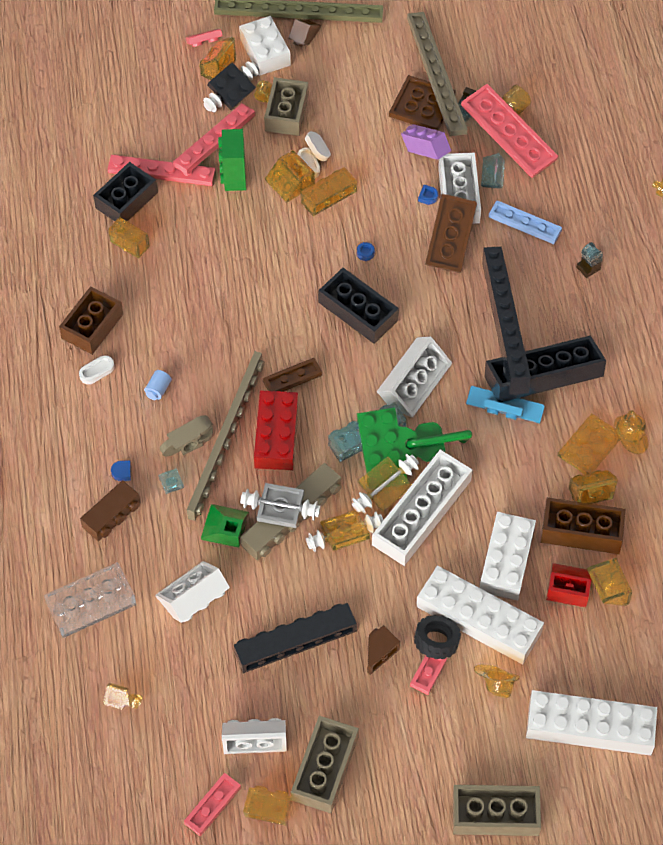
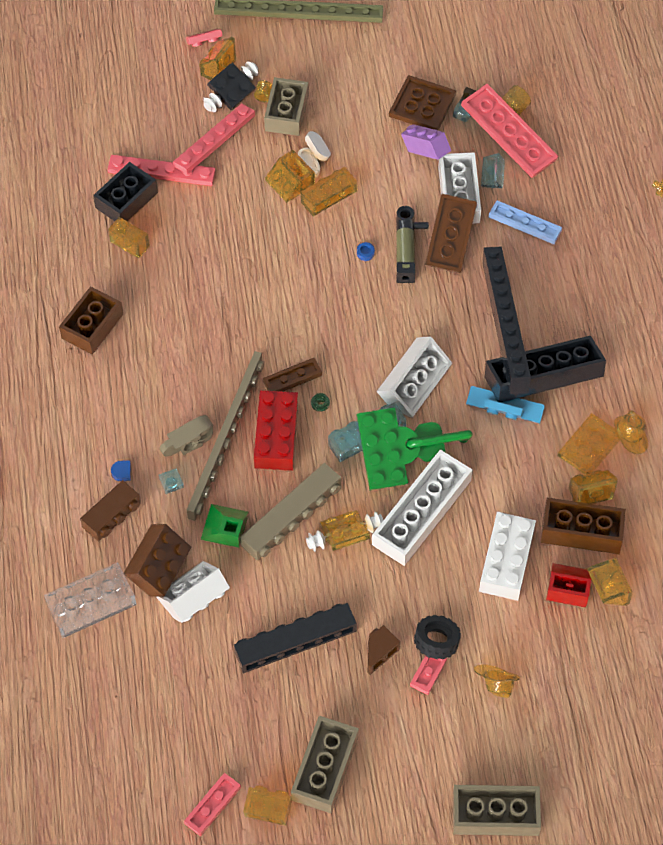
(96, 369): white tile -> none
(118, 697): clear yellow plate -> none
(157, 385): light blue brick -> none
(157, 560): none -> reddish brown brick
(232, 159): green brick -> none
(254, 736): white slope -> none
(265, 45): white brick -> none
(280, 505): light grey plate -> none
(303, 31): slope -> none
(320, 397): none -> clear green plate
(358, 305): black brick -> none
(385, 483): clear yellow plate -> none
(405, 244): none -> piece
(428, 195): blue tile -> none
(437, 74): dark tan plate -> none
(480, 614): white brick -> none
(590, 261): leg -> none
(591, 722): white brick -> none

